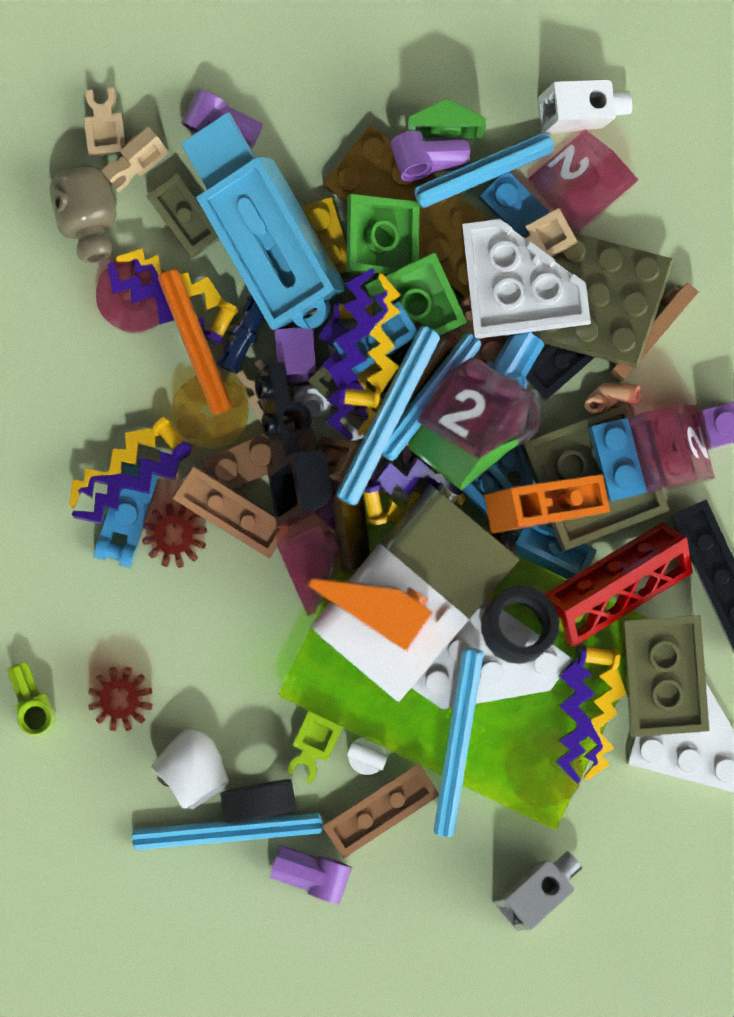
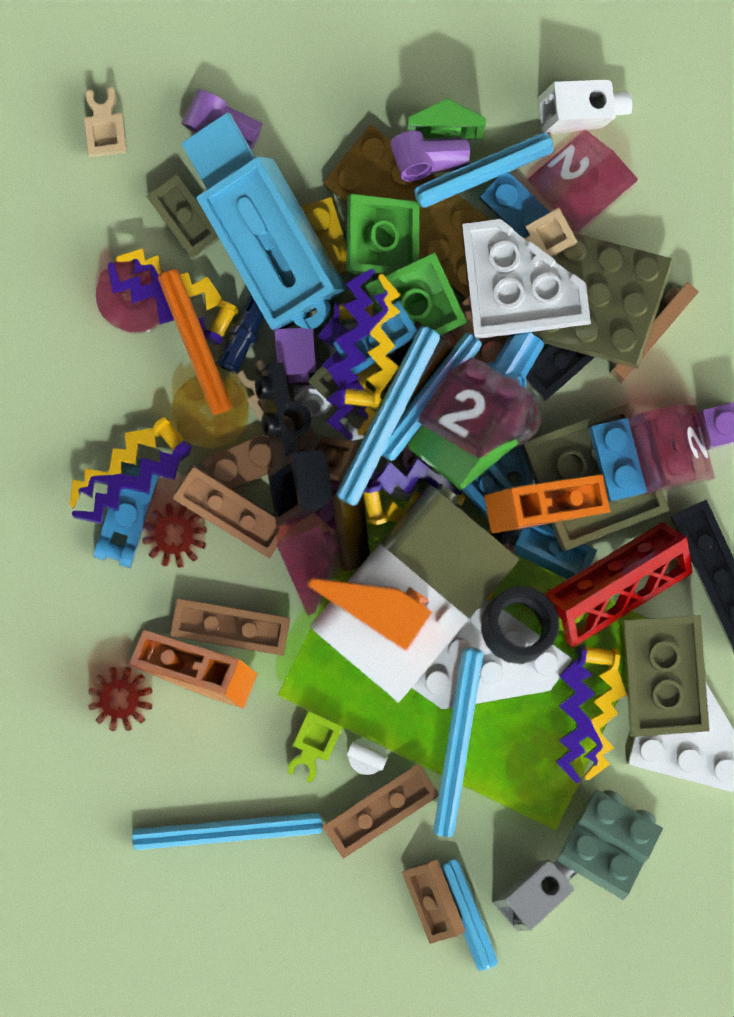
(28, 697): lime axle -> none
(84, 210): dark tan piece -> none
(138, 157): tan plate -> none
(191, 768): white piece -> none
(194, 668): none -> orange slope
(230, 627): none -> medium nougat plate
(258, 801): black tyre -> none
(319, 876): medium lavender piece -> none
(433, 901): none -> medium nougat plate
(476, 933): none -> medium azure axle
(609, 395): light nougat arm -> none
(610, 842): none -> sand green plate

